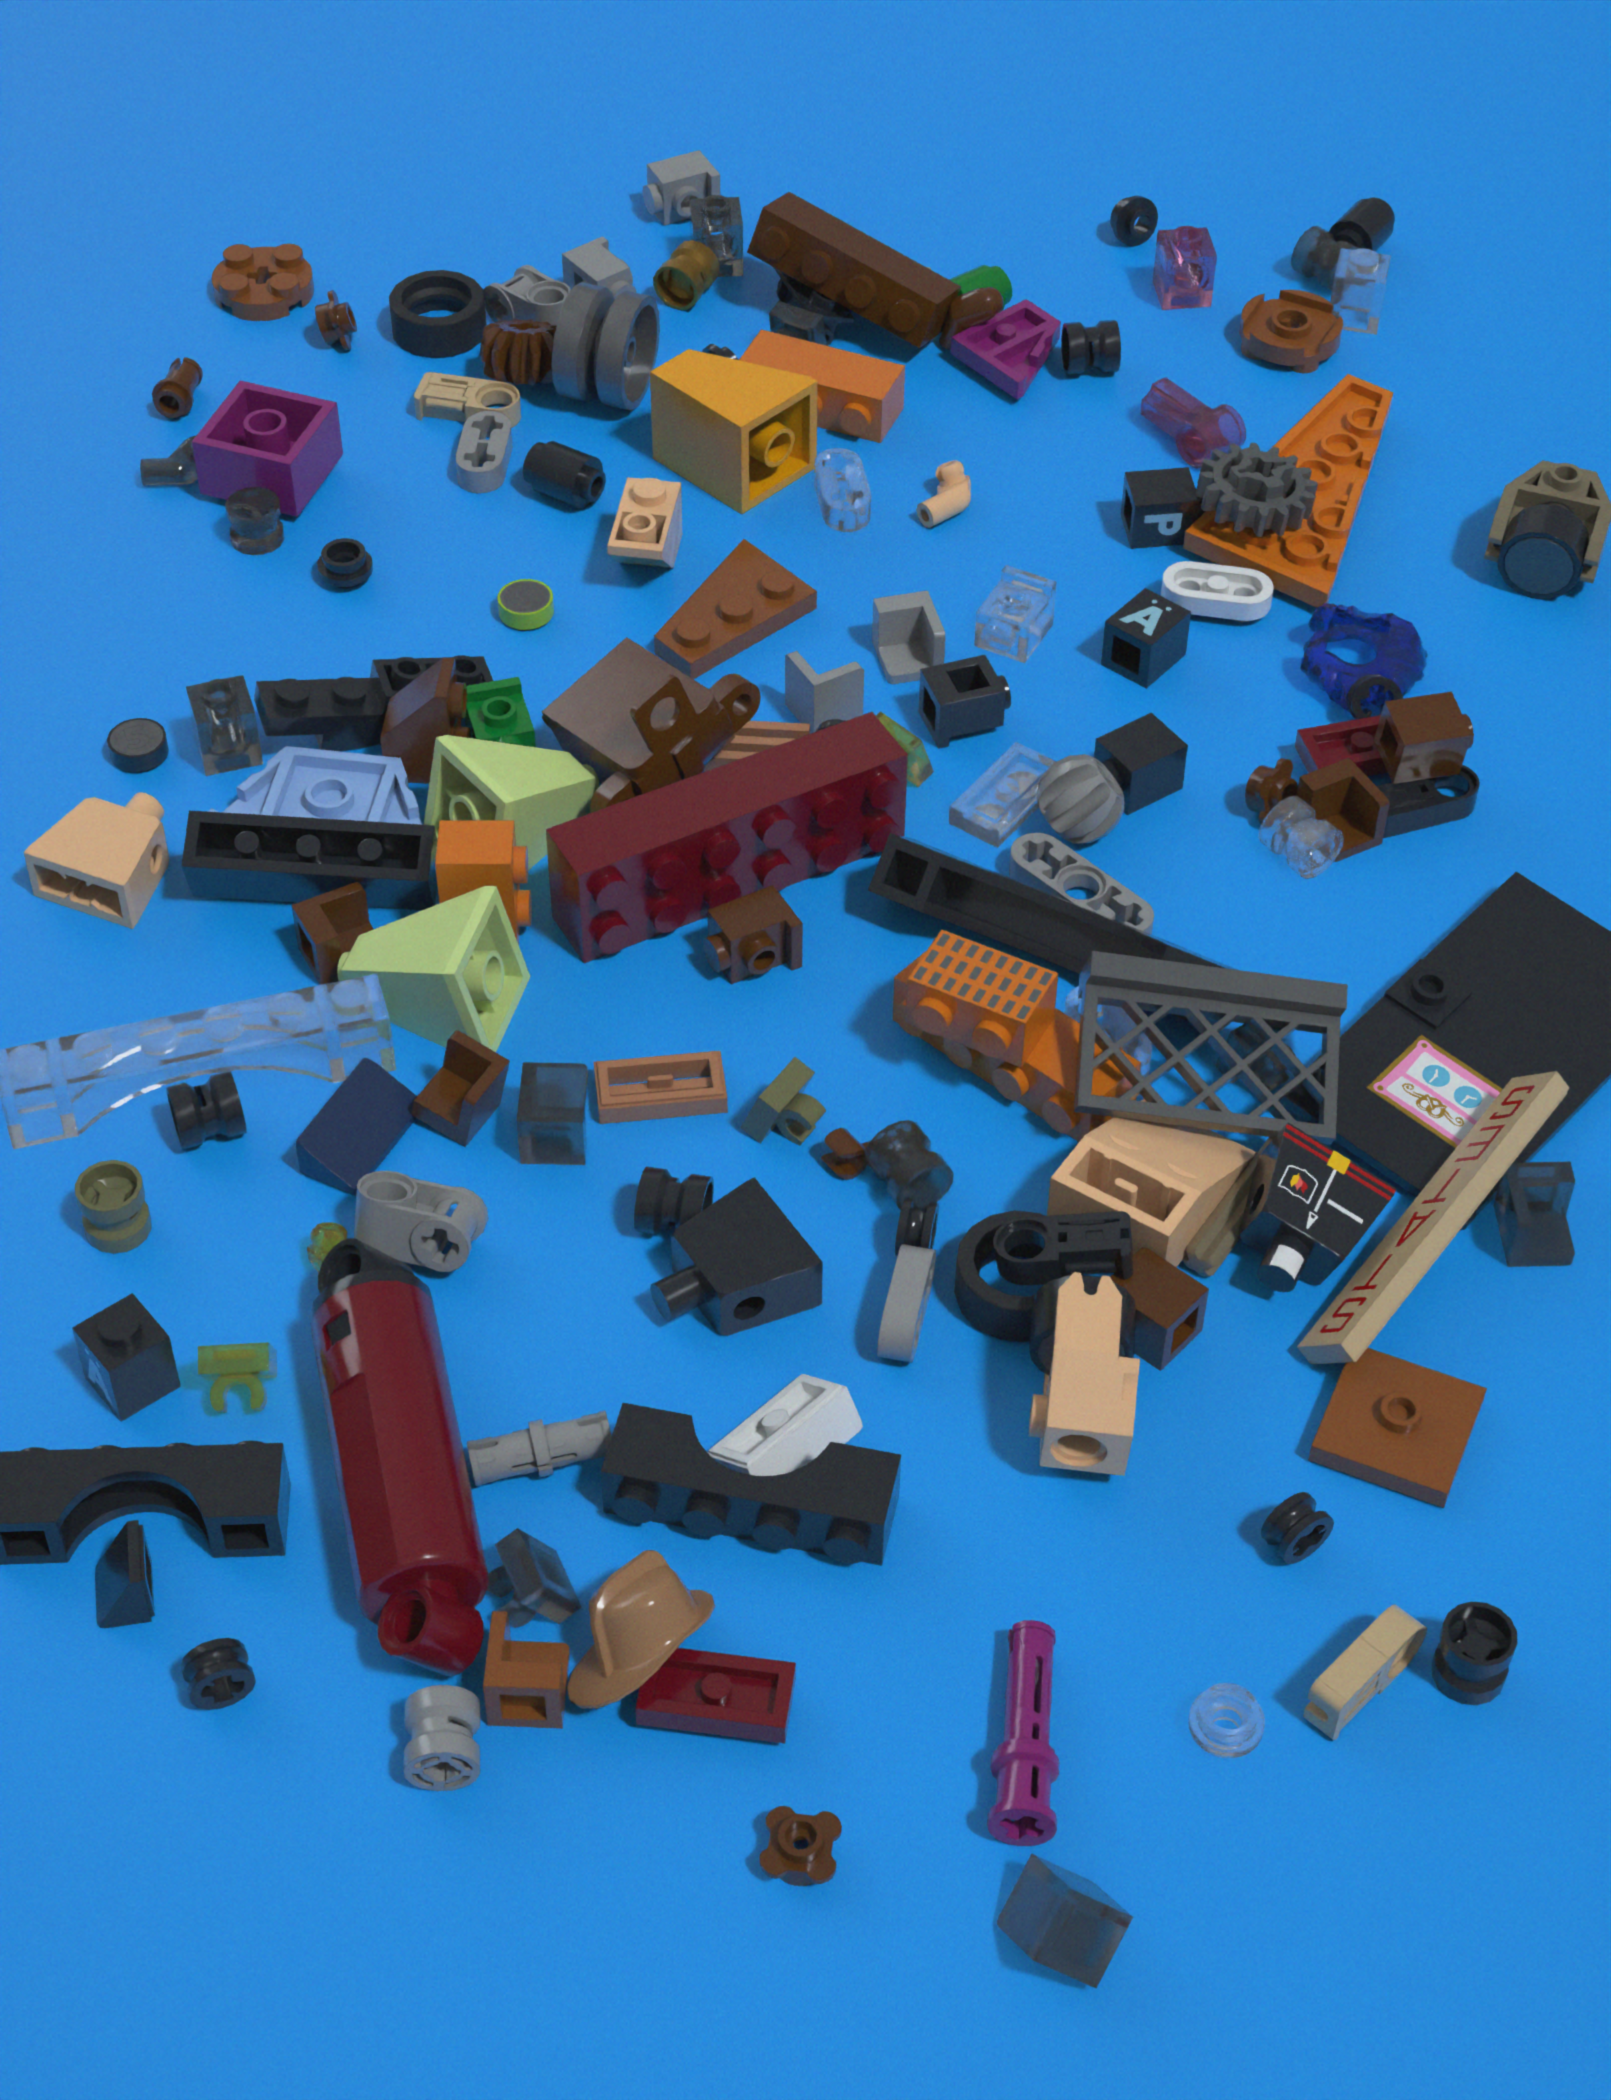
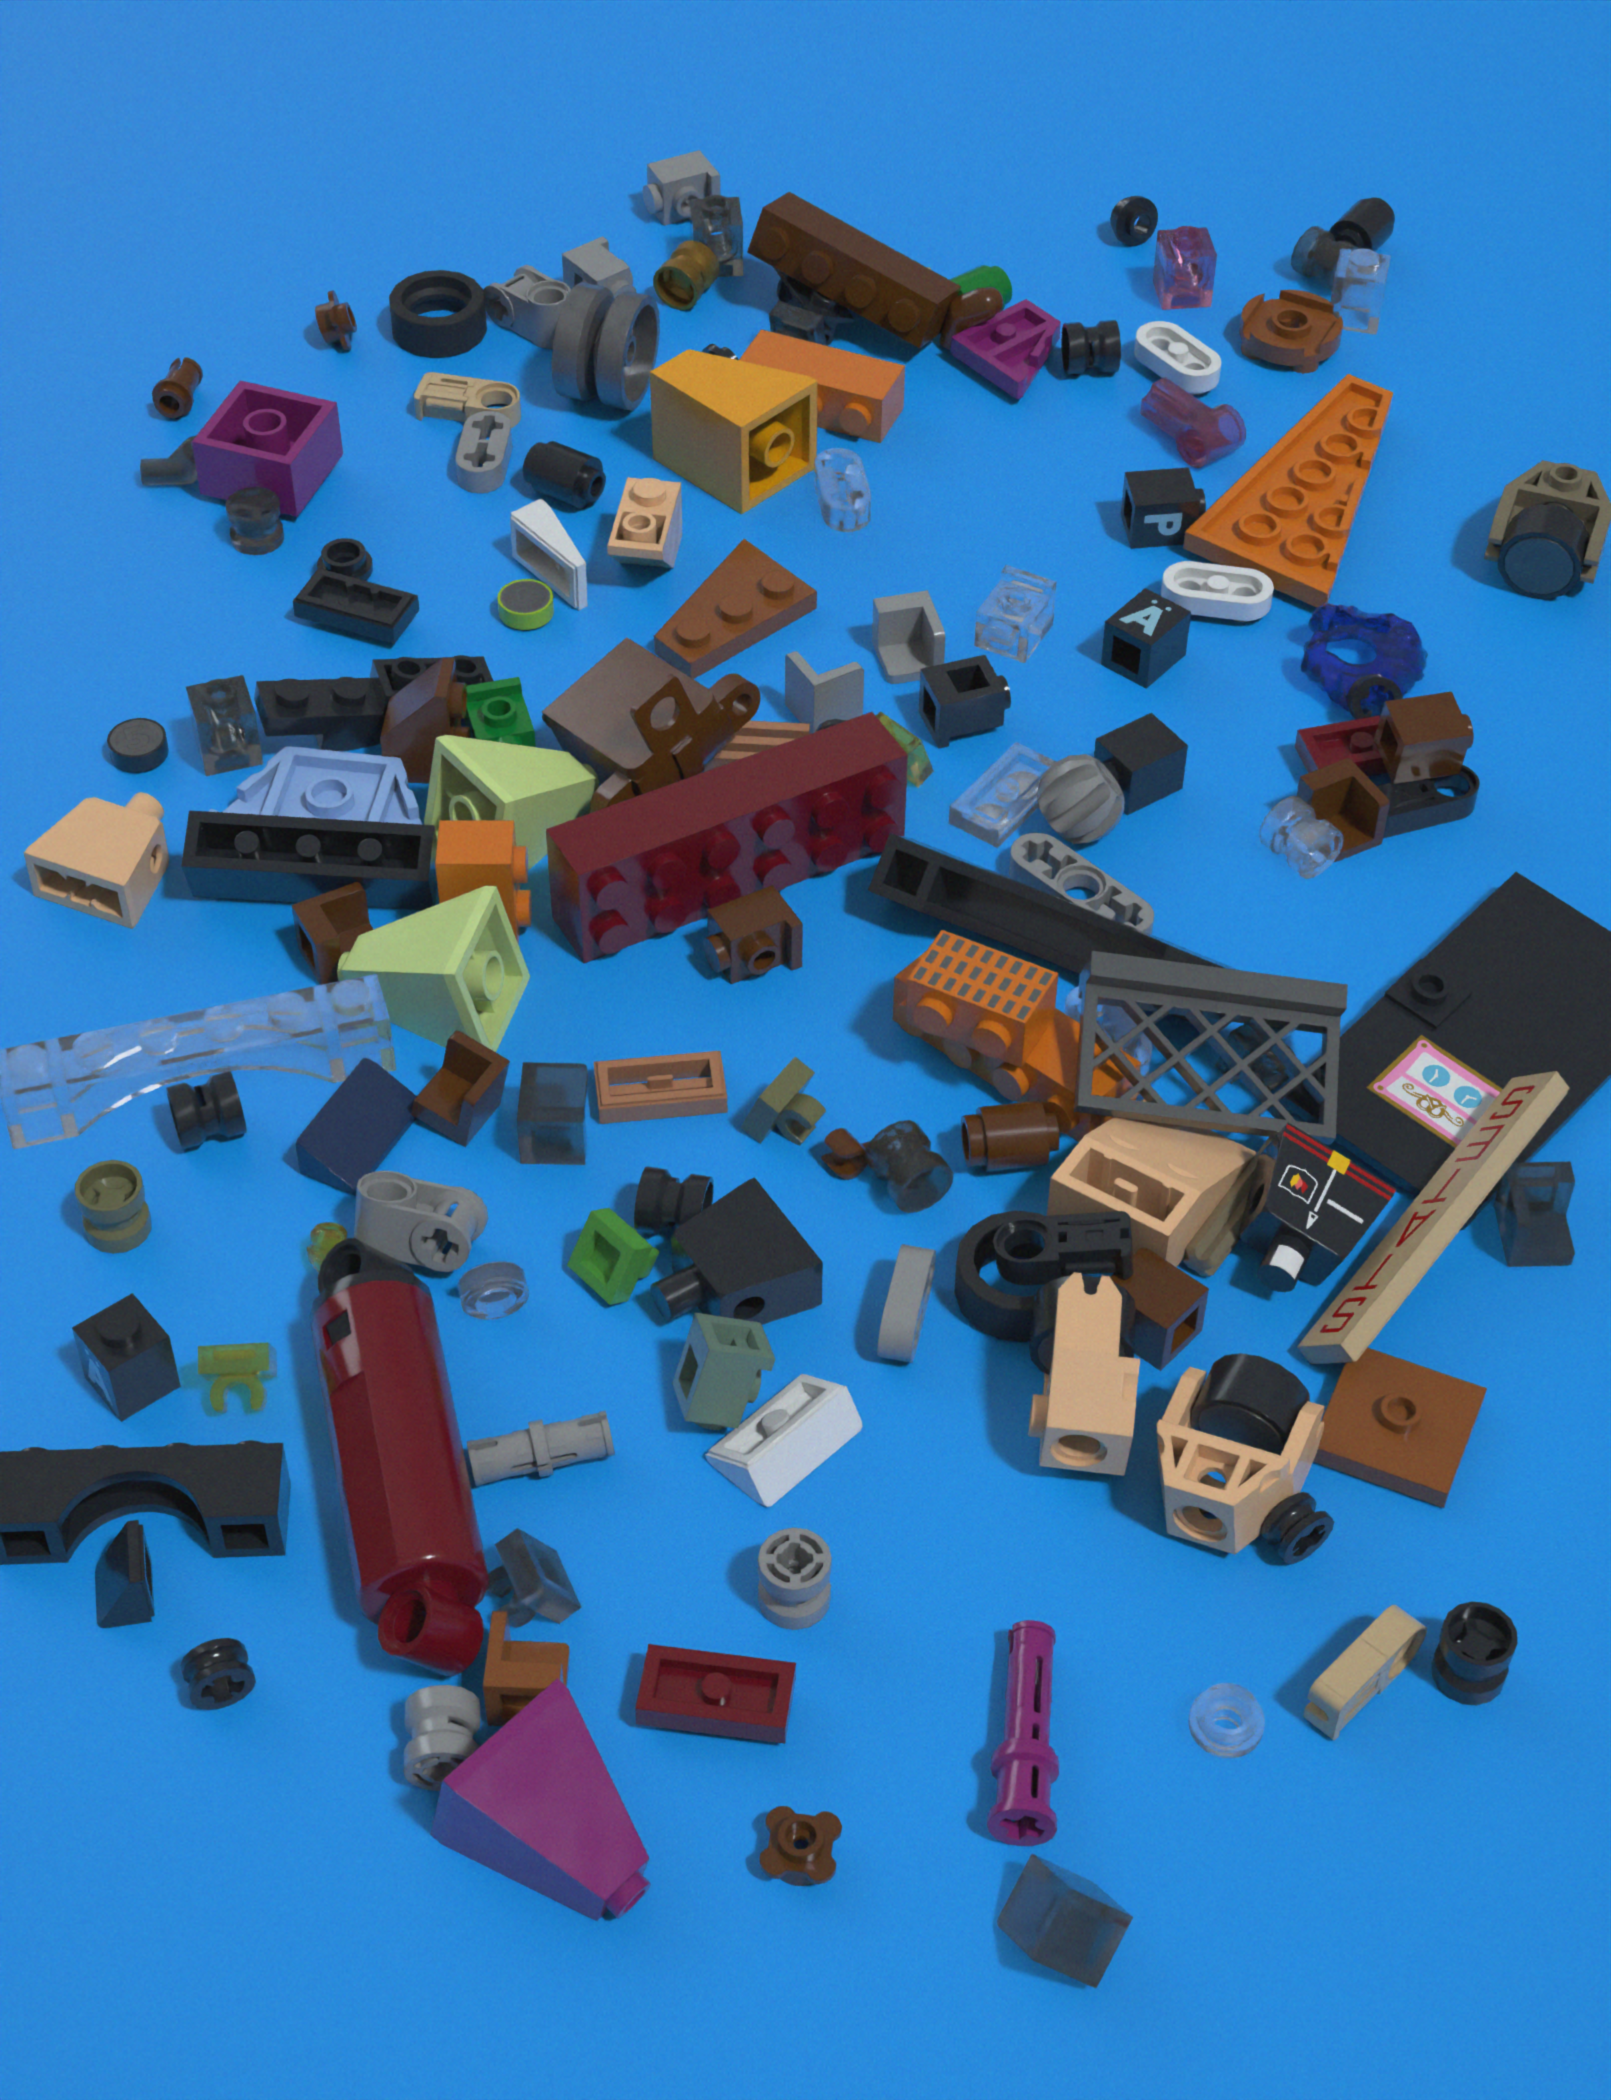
(242, 275): dark orange plate -> none
(356, 605): none -> black plate
(493, 1290): none -> clear tile
(518, 351): reddish brown gear -> none
(546, 1811): none -> magenta slope
(548, 552): none -> white slope
(611, 1256): none -> bright green tile
(635, 1627): medium nougat piece -> none
(721, 1370): none -> sand green brick
(794, 1578): none -> light grey wheel
(829, 1507): black arch -> none
(917, 1225): black bush -> none
(951, 498): light nougat arm -> none
(1009, 1136): none -> reddish brown brick
(1178, 356): none -> white plate
(1250, 1427): none -> light nougat piece
(1256, 489): dark grey gear -> none
(1270, 786): reddish brown plate -> none

